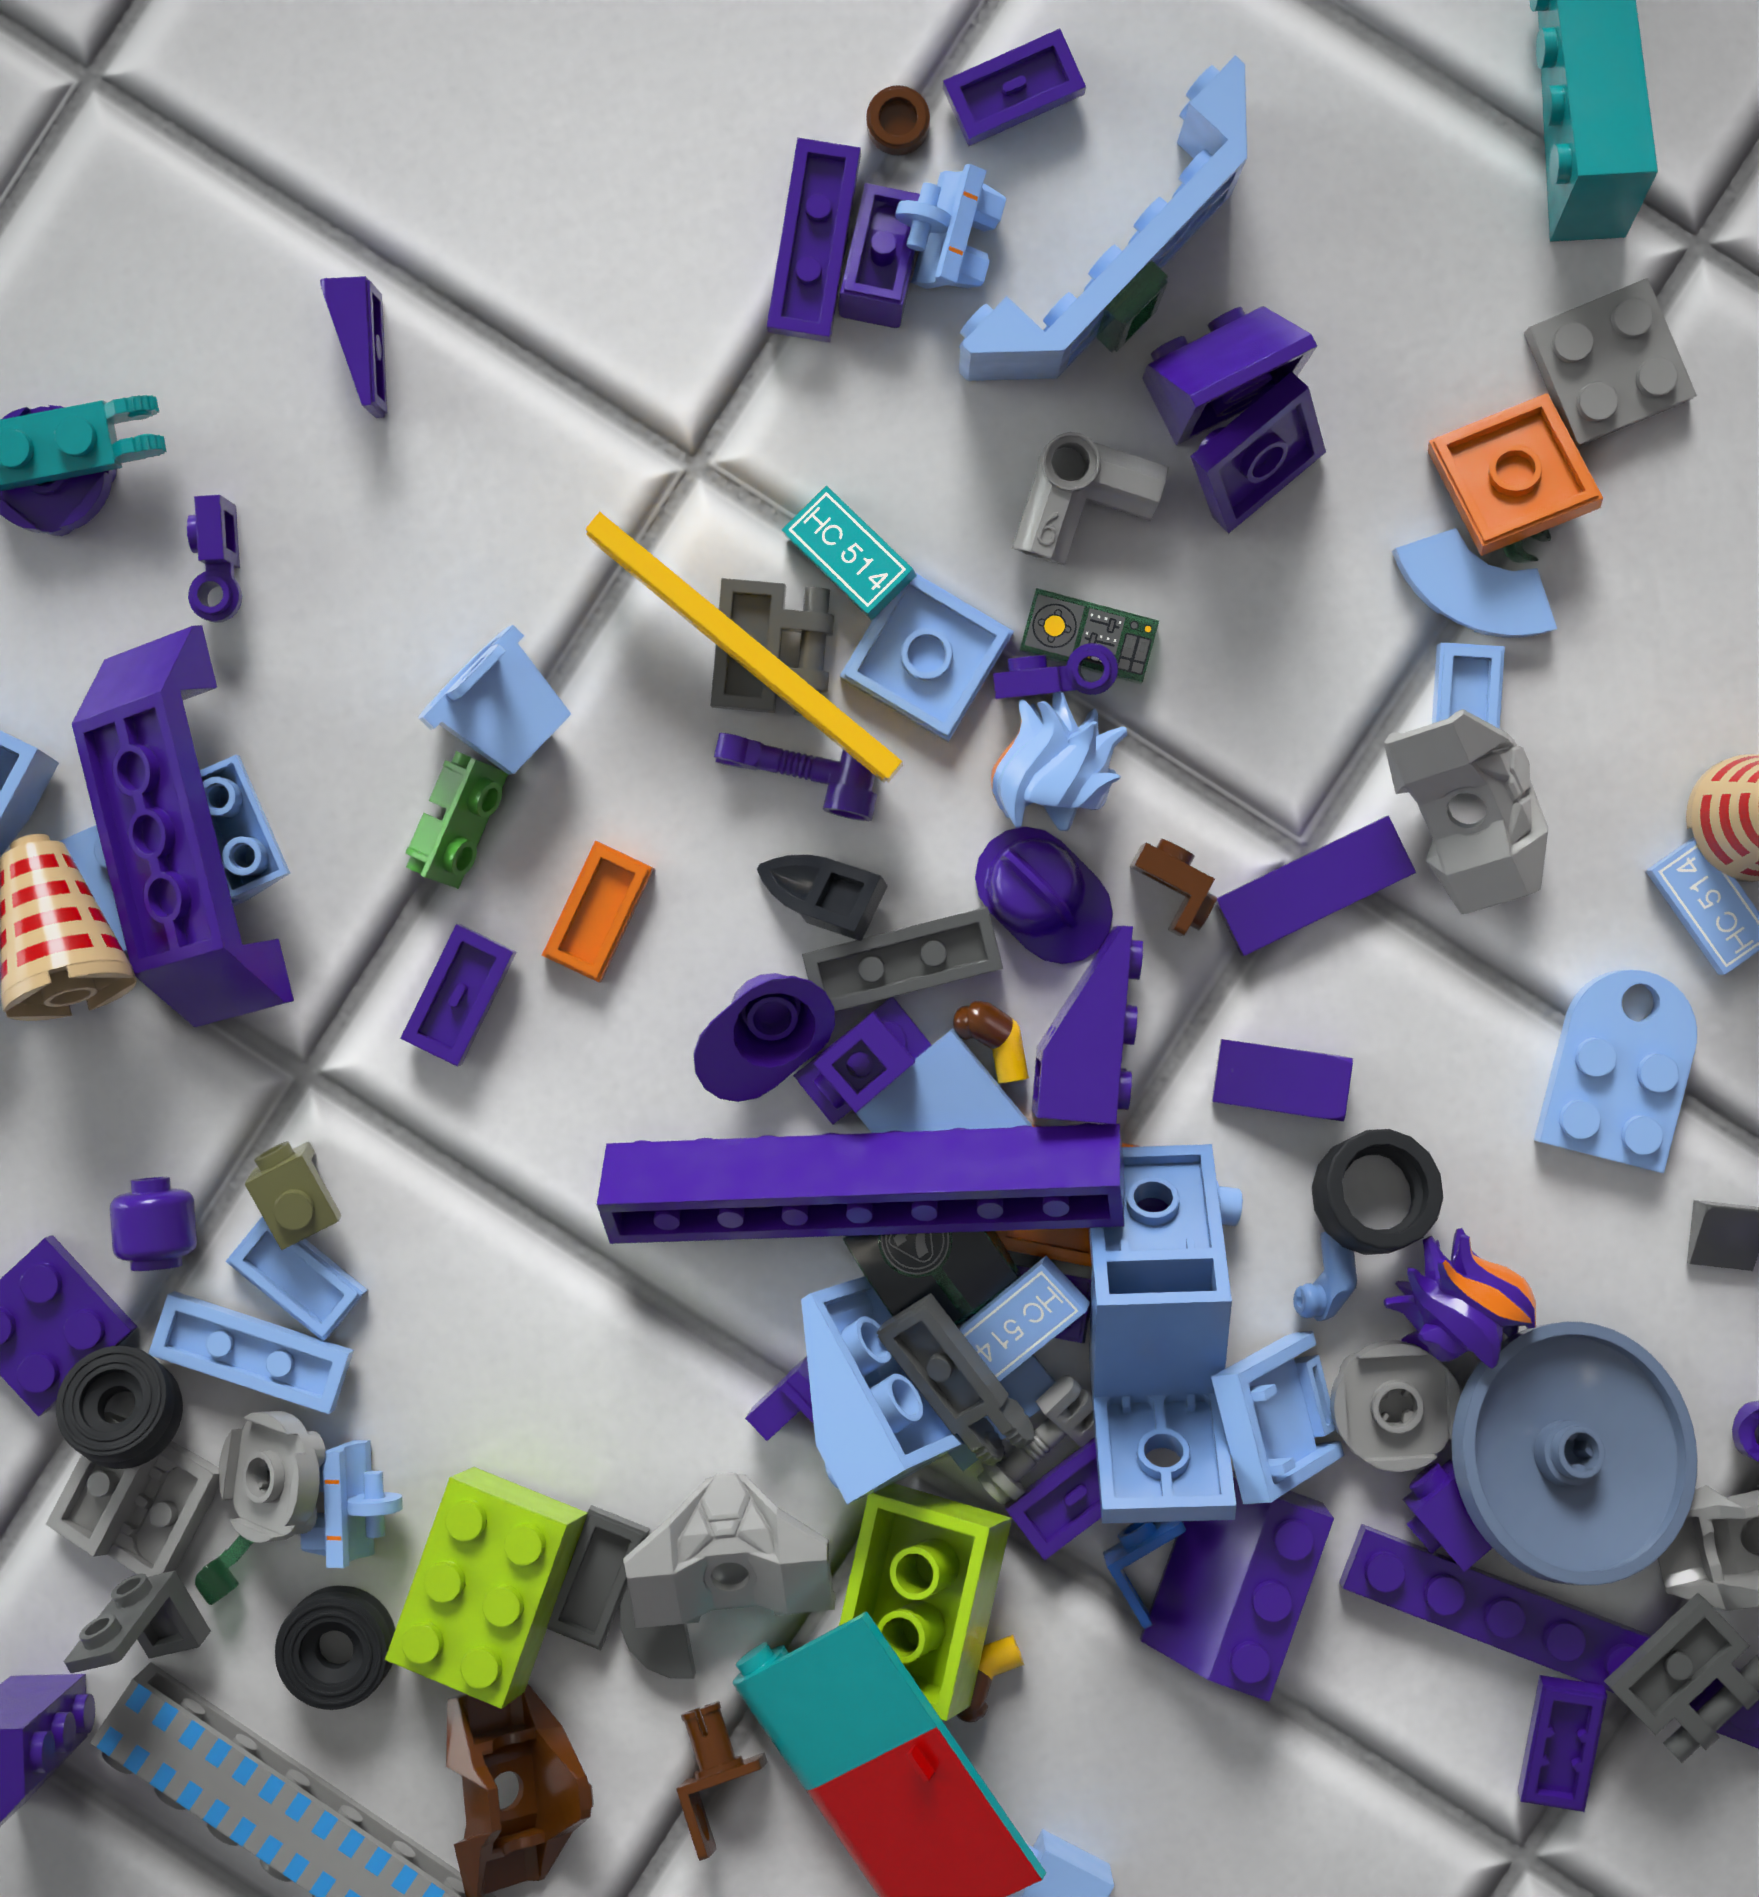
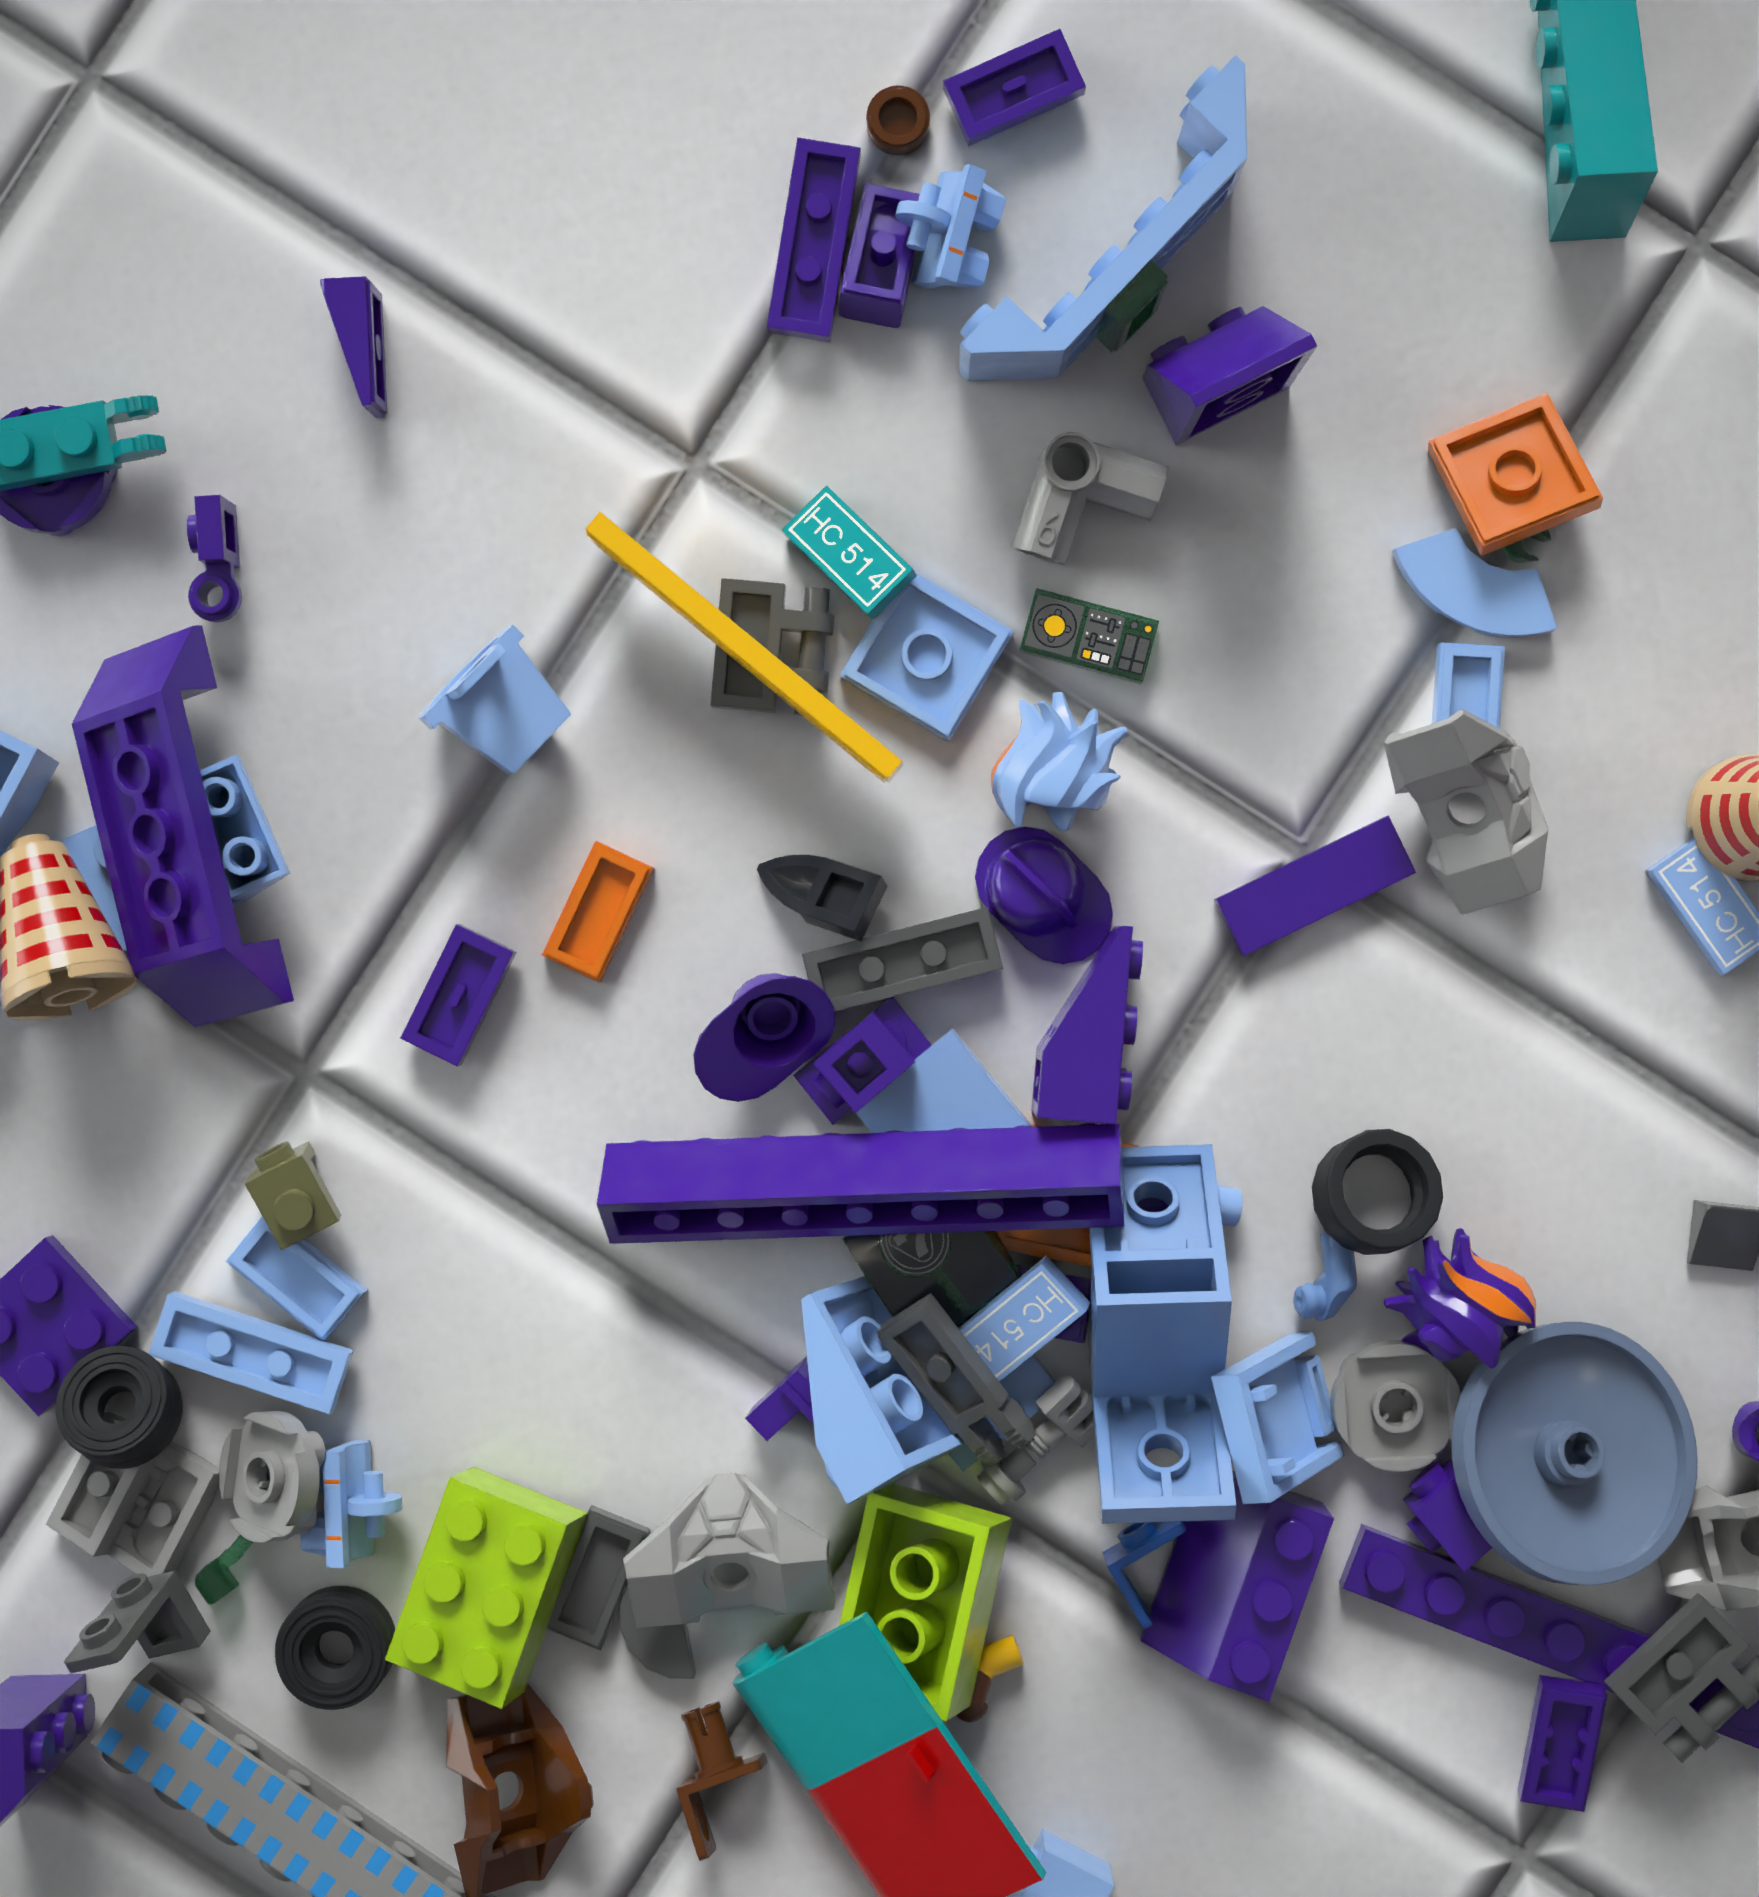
(153, 1225): dark purple head -> none
(448, 847): bright green hinge -> none
(848, 781): dark purple brick -> none
(997, 1032): arm -> none
(1033, 677): dark purple plate -> none
(1060, 1502): dark purple plate -> none
(1171, 867): reddish brown bracket -> none
(1259, 451): dark purple plate -> none
(1282, 1080): dark purple slope -> none
(1610, 363): light grey plate -> none
(1618, 1078): light blue plate -> none

